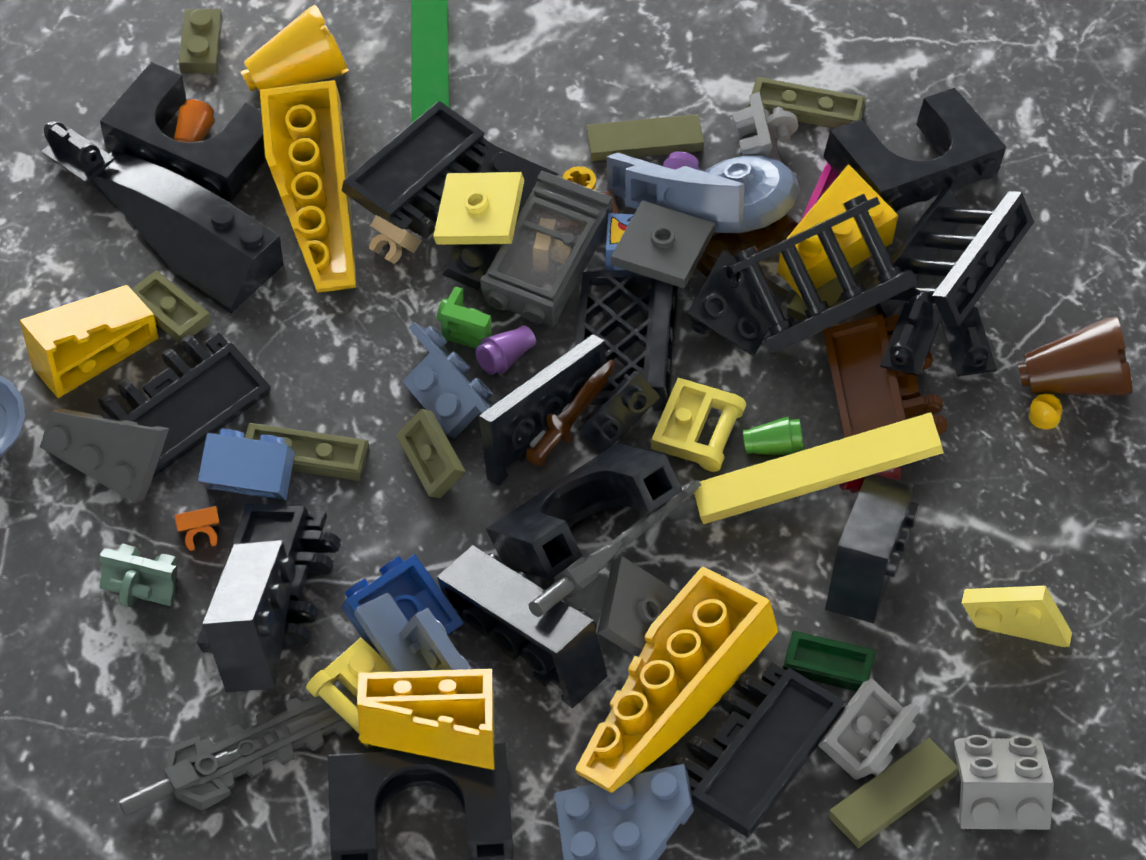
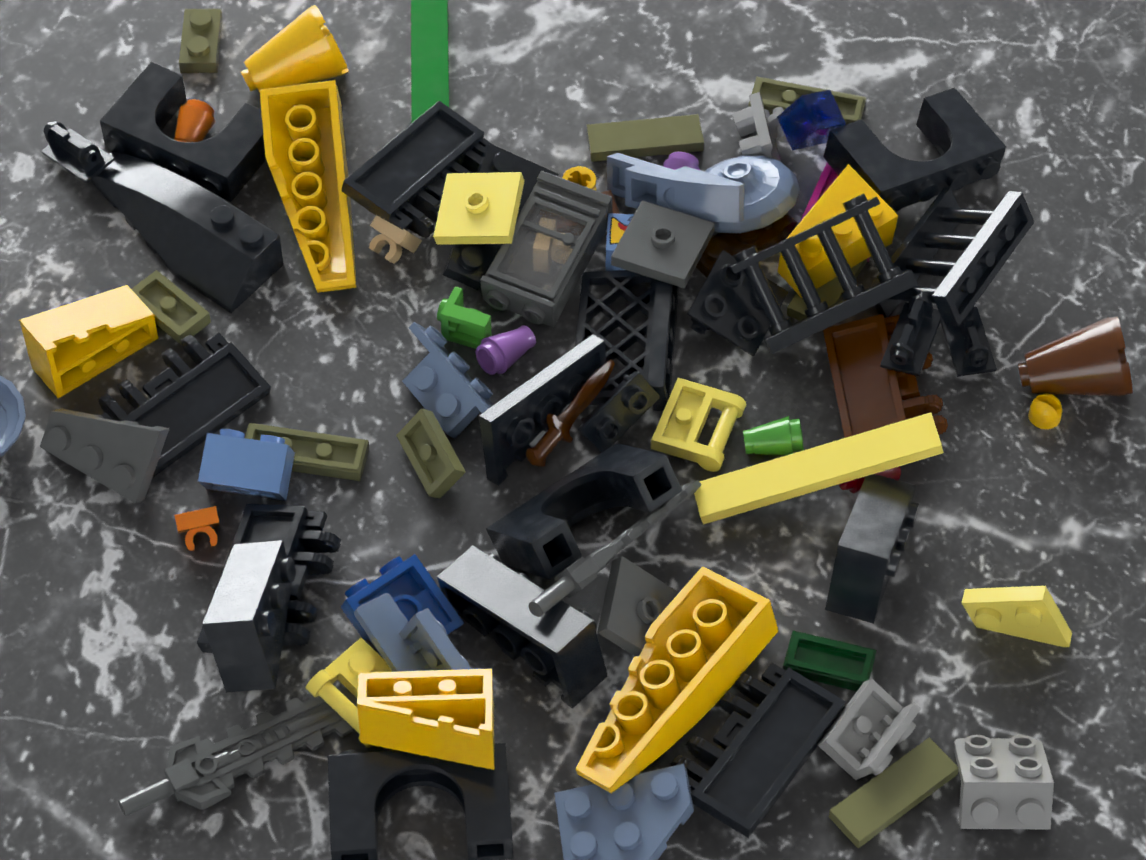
(138, 577): sand green hips -> none
(811, 119): none -> clear blue slope

